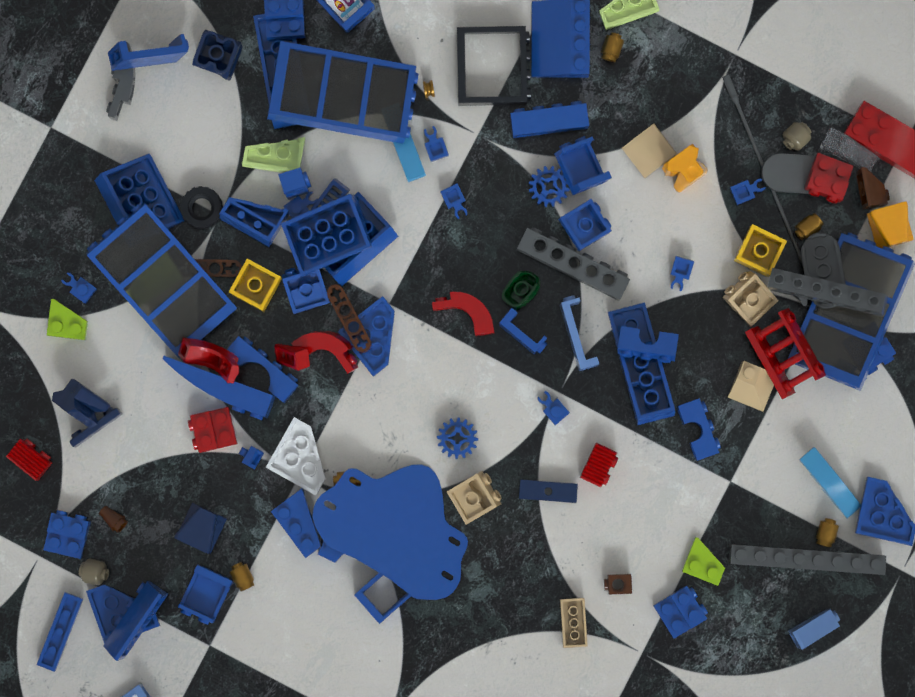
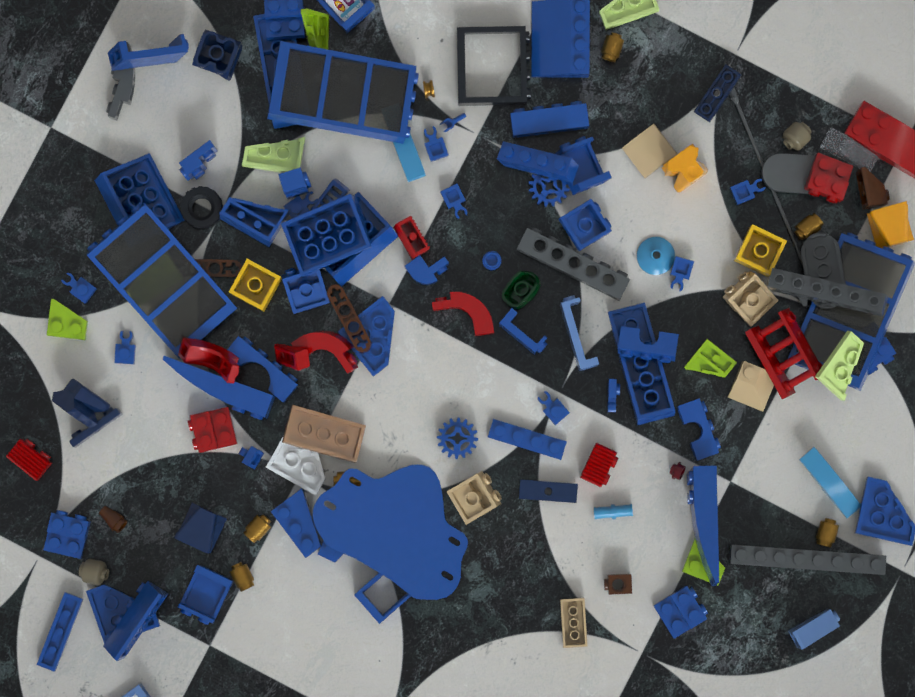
(125, 352): none -> blue plate
(193, 165): none -> blue plate
(257, 528): none -> pearl gold brick
(316, 28): none -> lime wing
(323, 434): none -> medium nougat plate
(411, 237): none -> red brick
(422, 273): none -> blue brick
(450, 122): none -> blue hand
(491, 260): none -> blue plate
(527, 439): none -> blue plate
(537, 162): none -> blue brick
(613, 390): none -> blue plate
(613, 511): none -> dark azure pin
(648, 262): none -> dark azure dish
(677, 471): none -> dark red plate
(705, 517): none -> blue slope
(711, 360): none -> lime wing
(725, 83): none -> dark blue tile
(838, 367): none -> yellowish green wing

